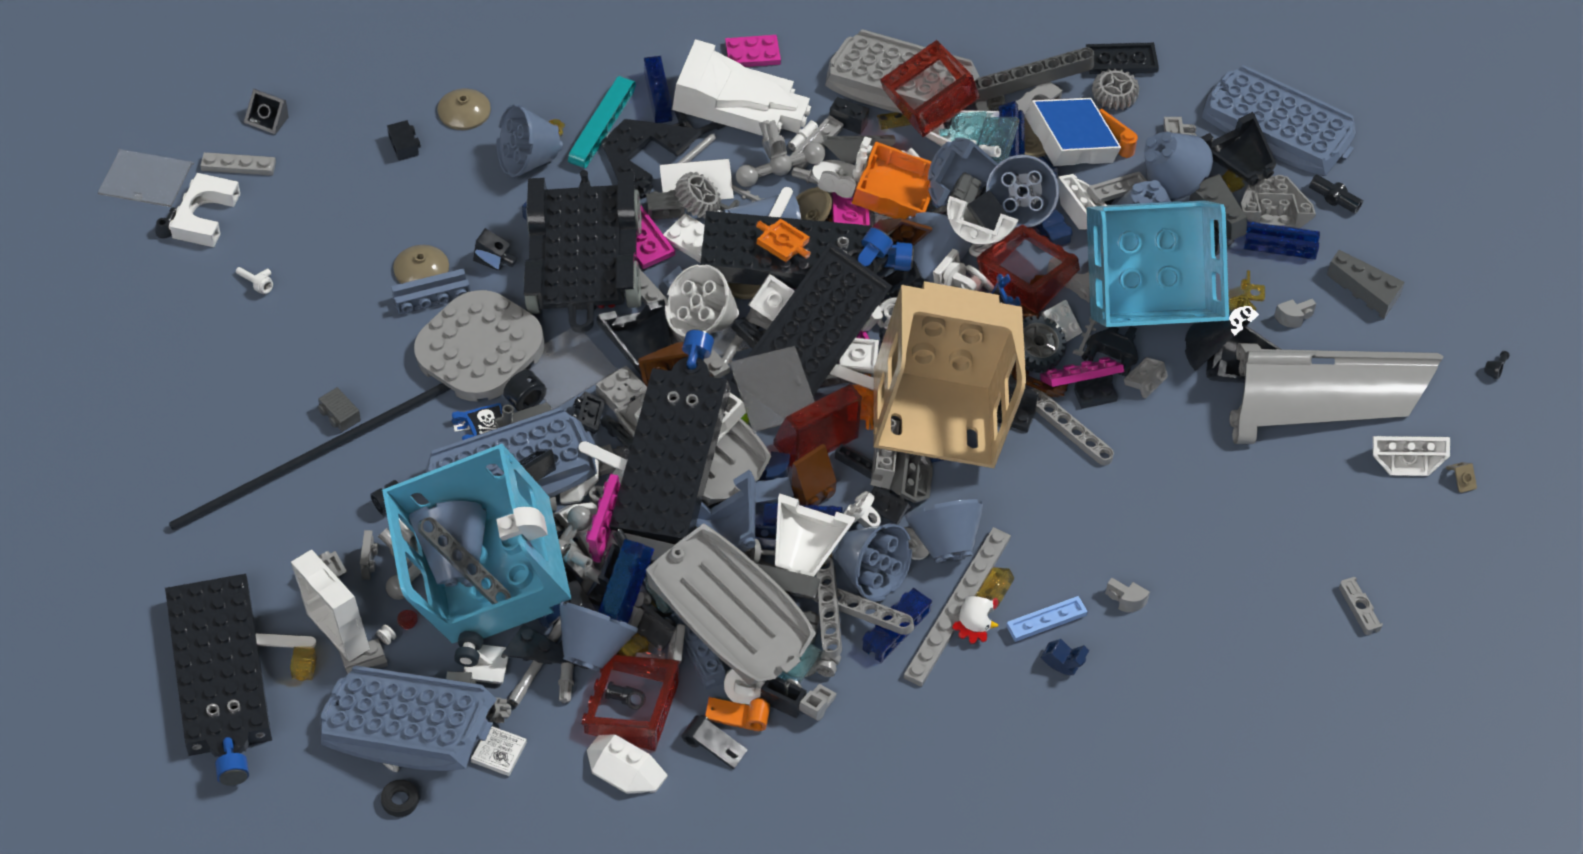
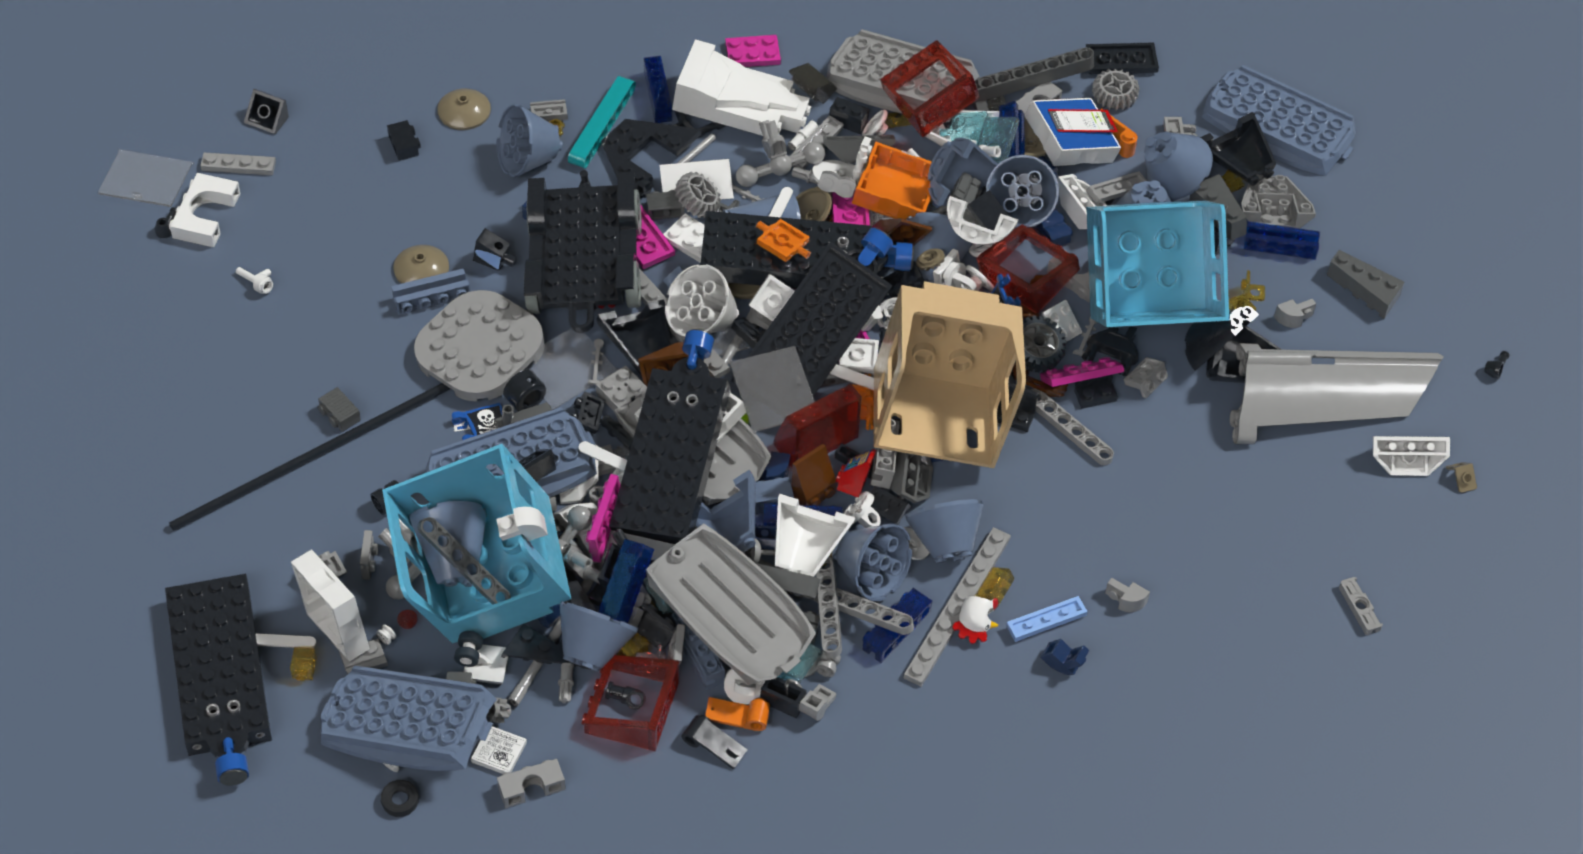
(546, 775): none -> light grey arch
(550, 109): none -> light grey plate
(598, 344): none -> light grey piece
(624, 765): white wedge -> none
(812, 82): none -> clear smoke slope
(855, 473): none -> red slope
(876, 124): none -> white piece
(930, 259): none -> dark tan gear
(1082, 120): none -> sticker
(1336, 193): black piece -> none

